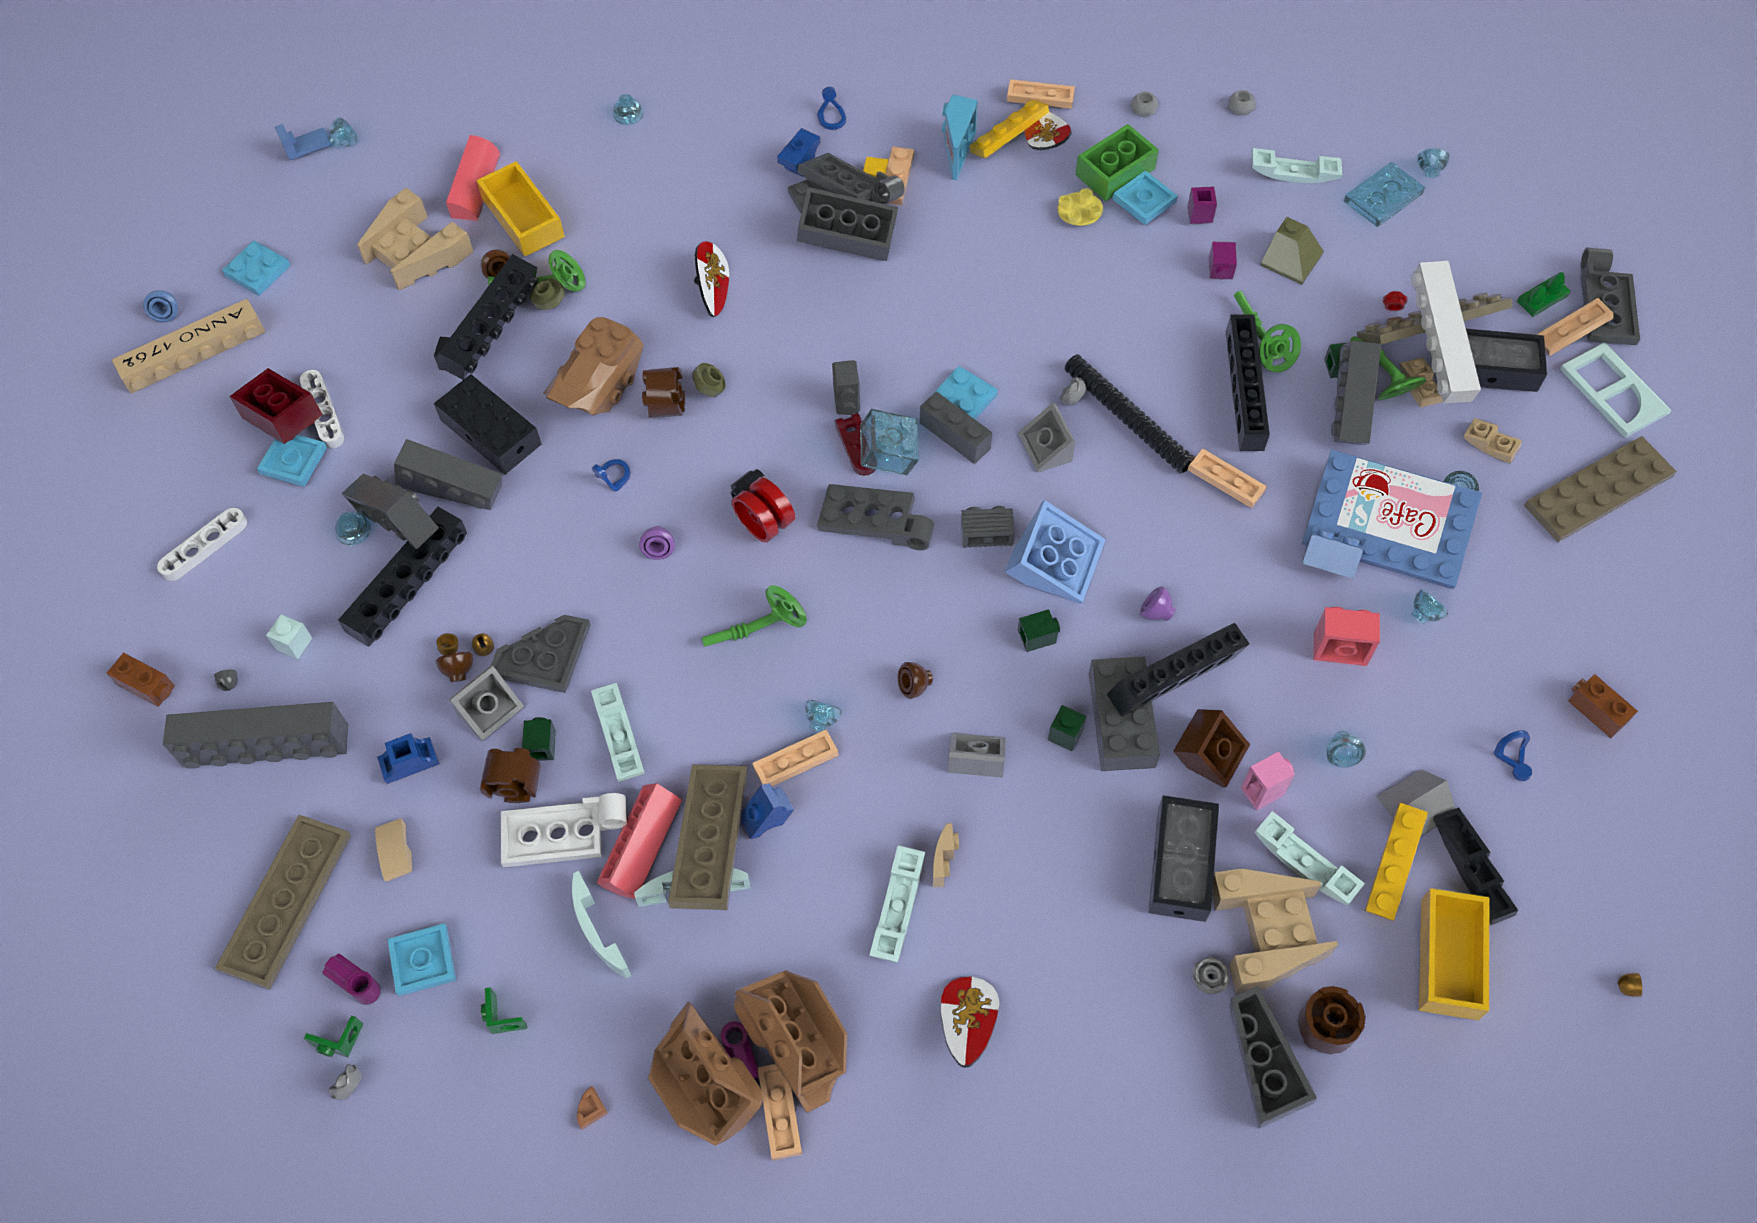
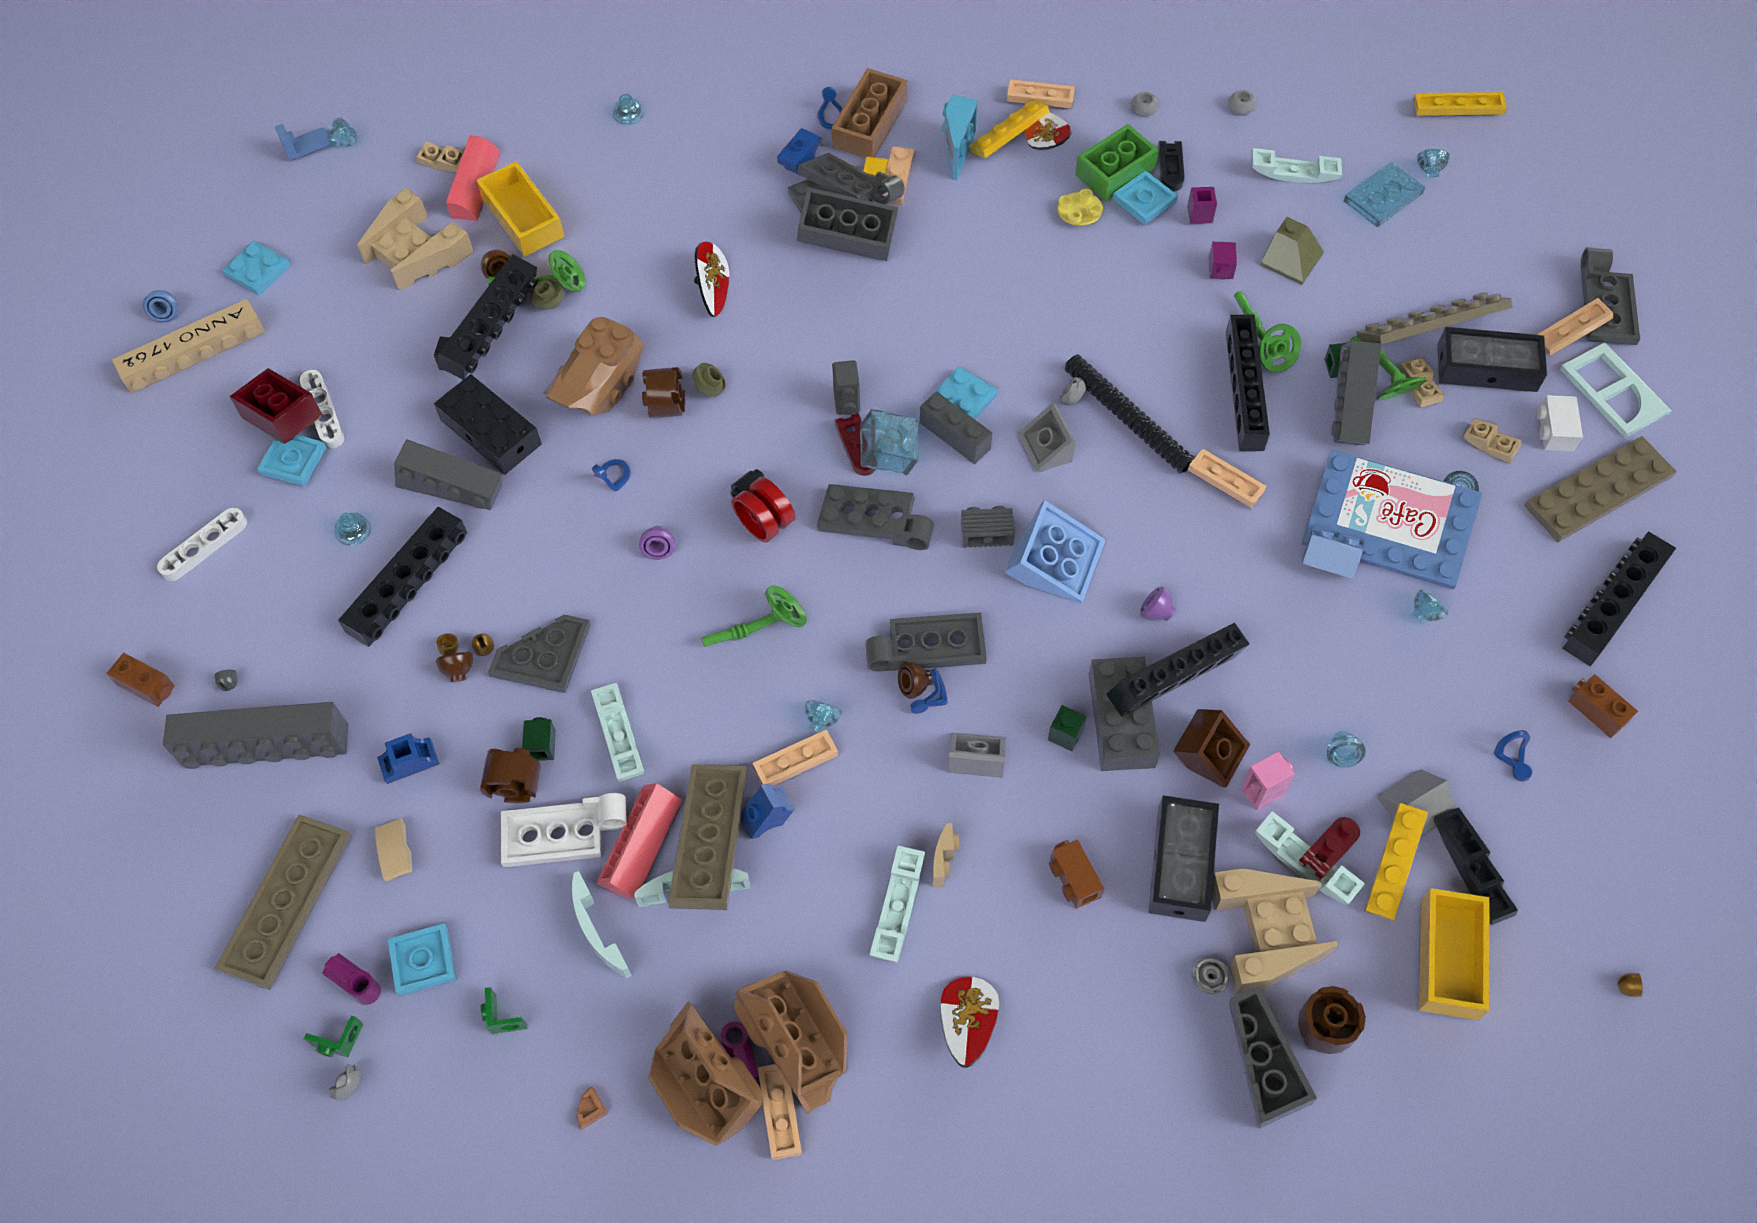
(289, 636): light aqua brick -> none
(391, 508): dark grey wedge -> none
(439, 158): none -> tan slope
(486, 703): light grey slope -> none
(869, 113): none -> medium nougat brick
(887, 655): none -> dark grey hinge
(921, 706): none -> blue piece
(1038, 630): dark green brick -> none
(1075, 873): none -> dark orange brick
(1171, 164): none -> black plate
(1331, 846): none -> dark red plate
(1346, 636): coral brick -> none
(1395, 301): red plate -> none
(1445, 332): white brick -> none
(1459, 103): none -> yellow plate
(1544, 295): green tile -> none
(1559, 423): none -> white brick
(1629, 585): none -> black brick

